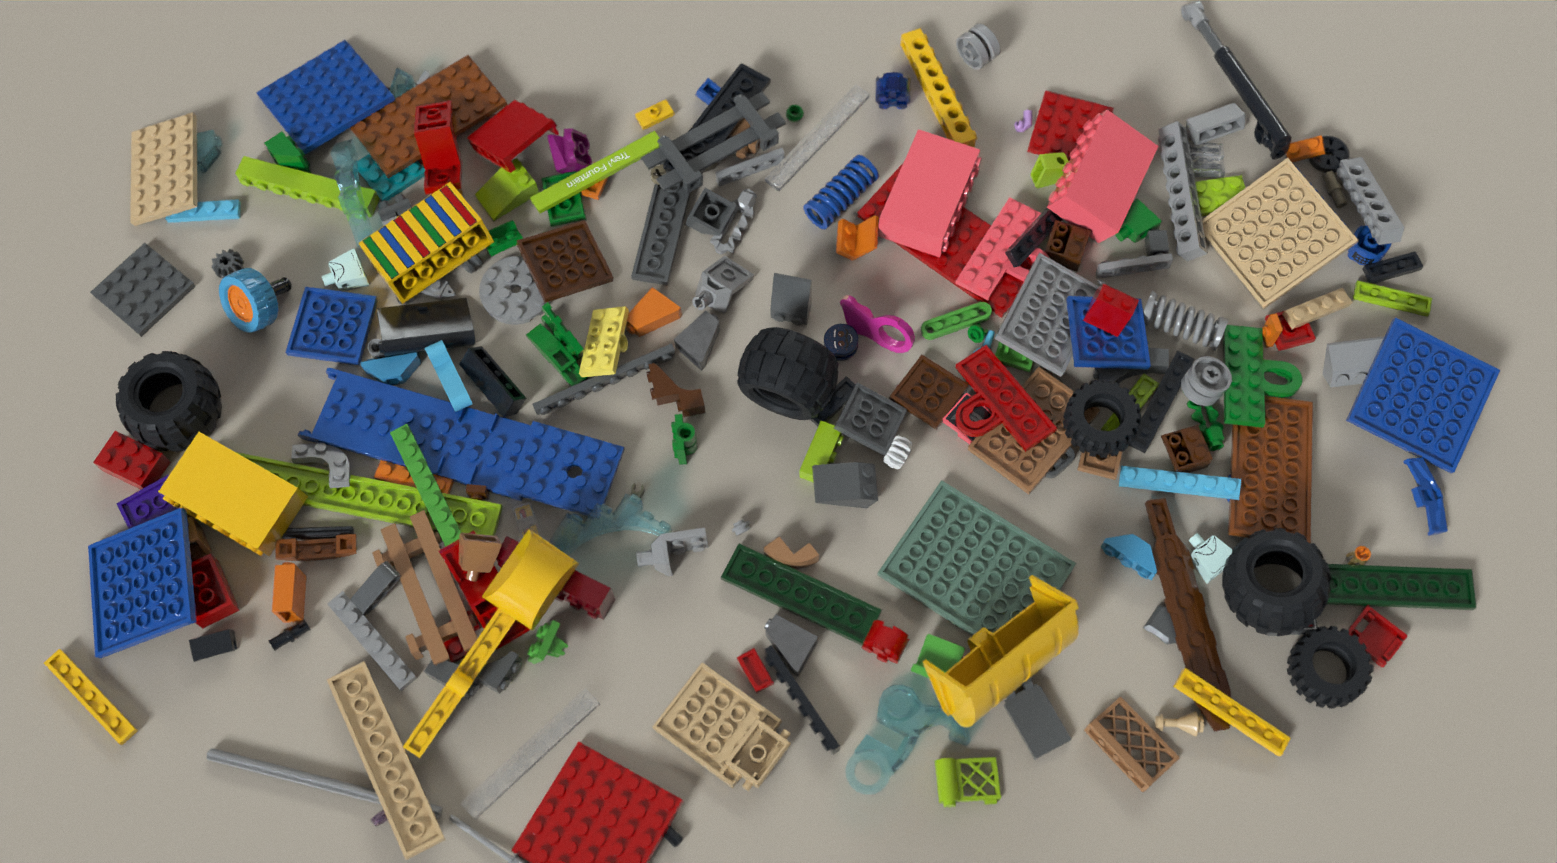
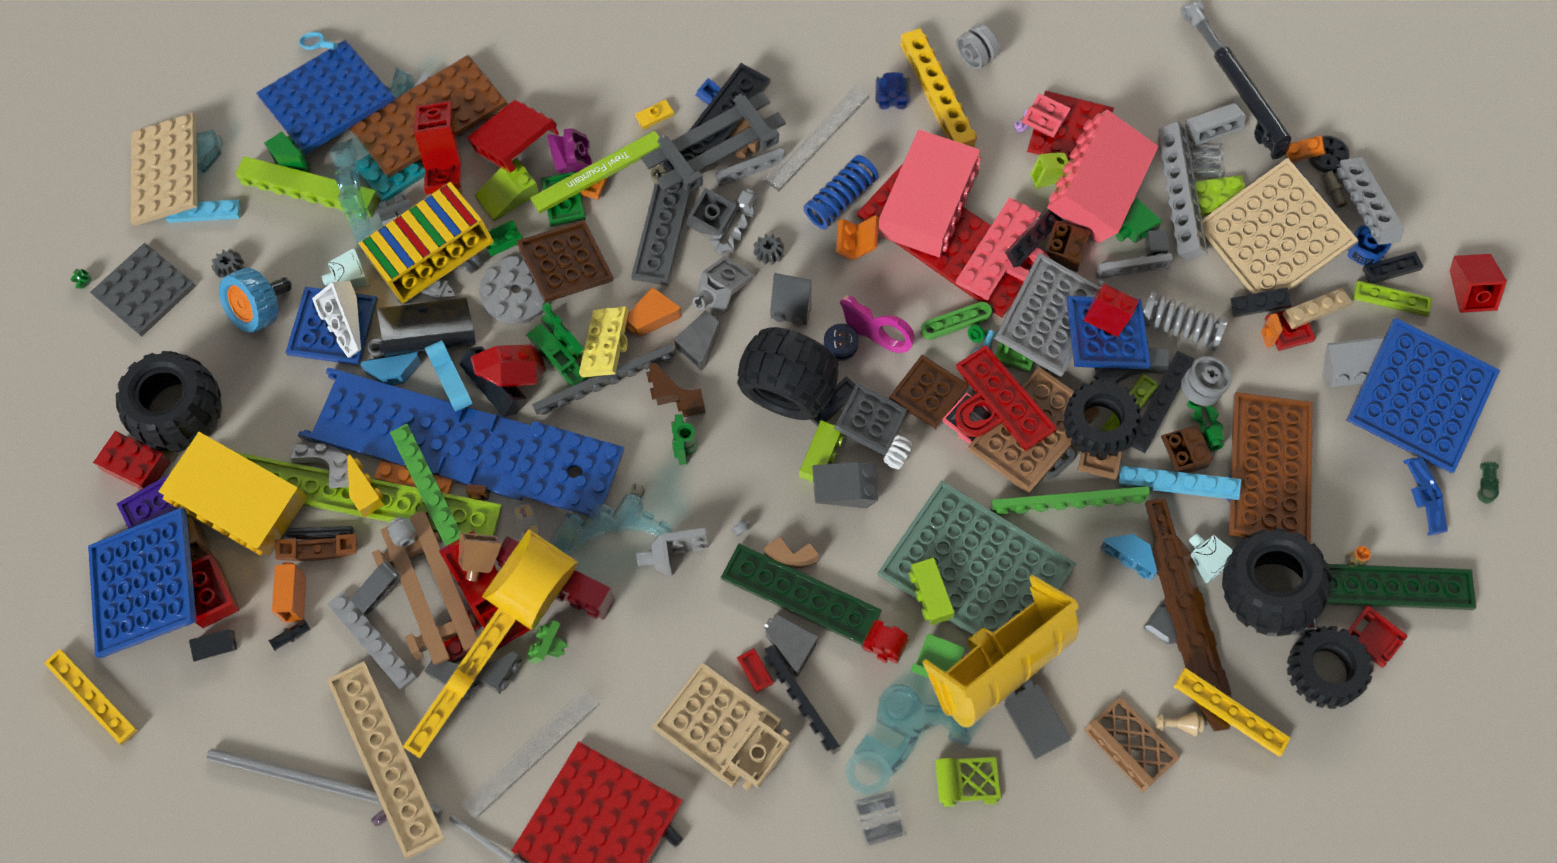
(82, 277): none -> green plate
(315, 40): none -> medium azure piece
(339, 308): none -> white wedge
(360, 489): none -> yellow slope
(402, 532): none -> light grey head
(509, 365): none -> red wedge
(773, 244): none -> dark grey gear
(794, 109): green plate -> none
(879, 818): none -> clear slope
(931, 591): none -> lime brick
(1046, 115): none -> coral slope
(1062, 501): none -> bright green plate
(1245, 396): green plate -> none
(1260, 302): none -> black plate
(1477, 282): none -> red slope
(1488, 481): none -> clear green connector

